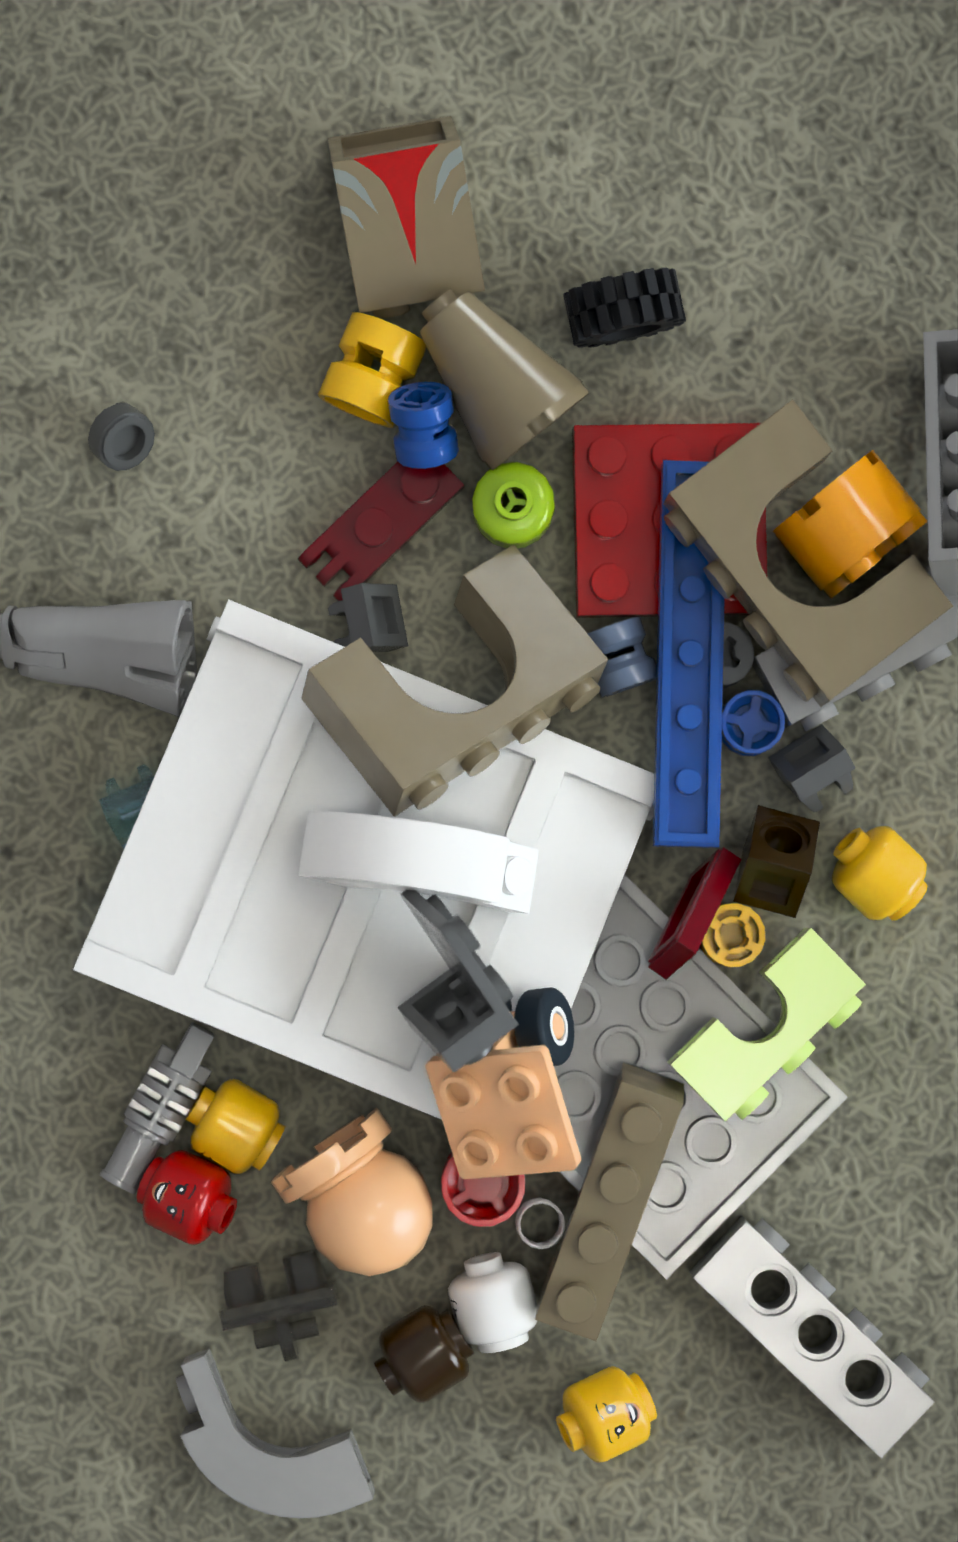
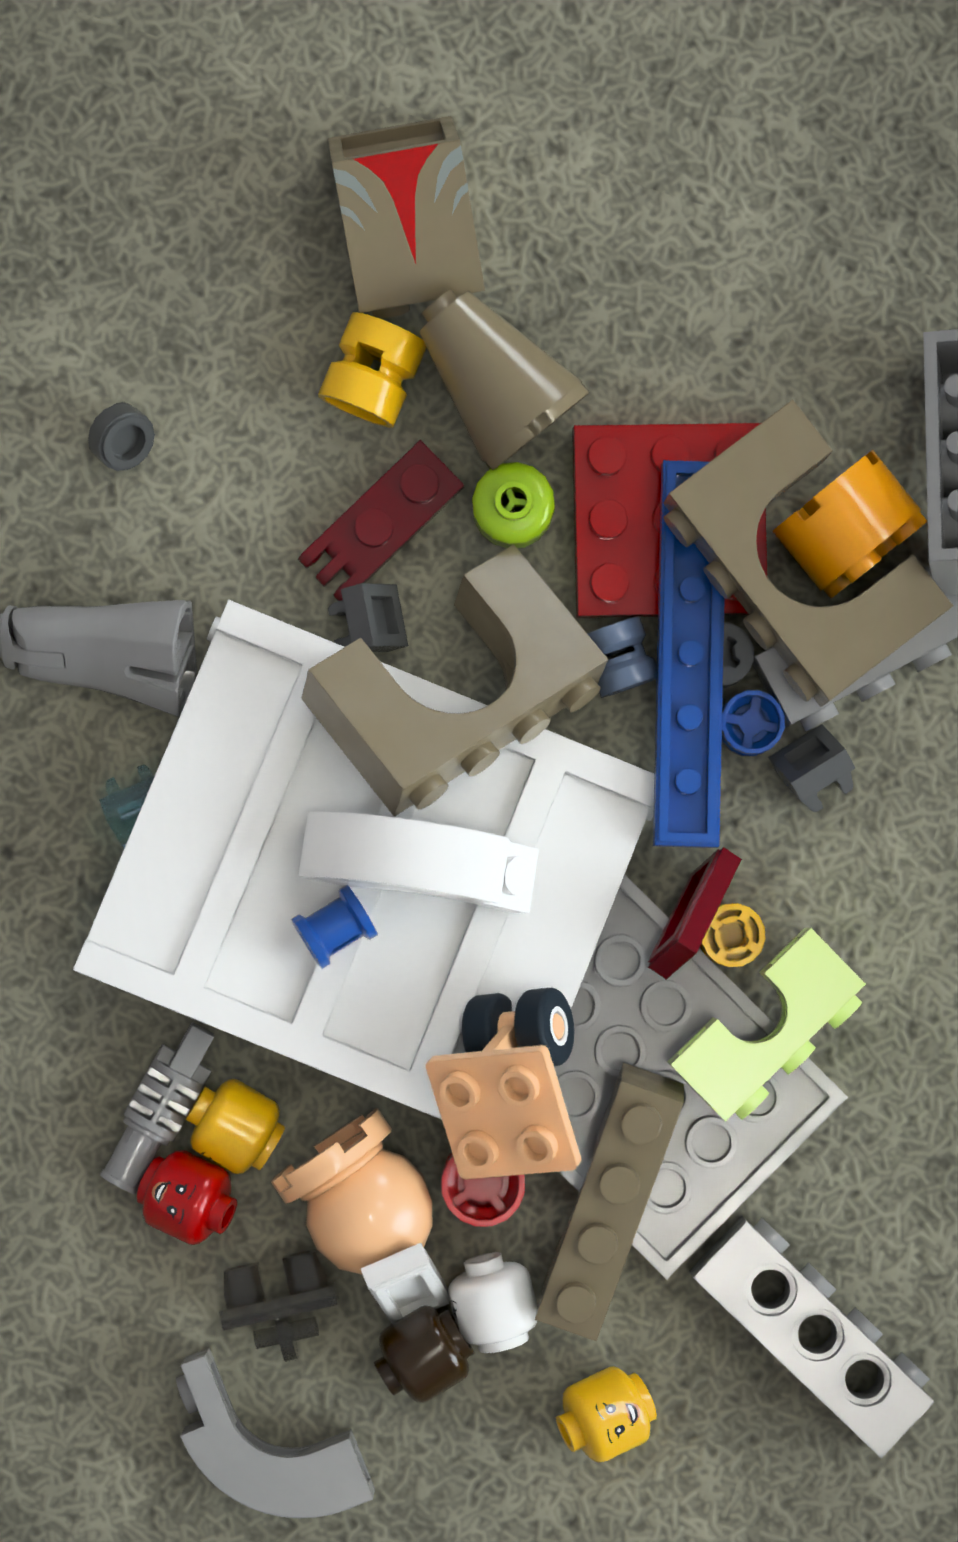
(334, 926): none -> blue bush
(406, 1282): none -> white tile
(423, 424): blue wheel -> none
(465, 1006): dark grey bracket -> none
(552, 1241): white piece -> none
(624, 307): black tyre -> none
(776, 861): dark brown brick -> none
(879, 873): yellow head -> none

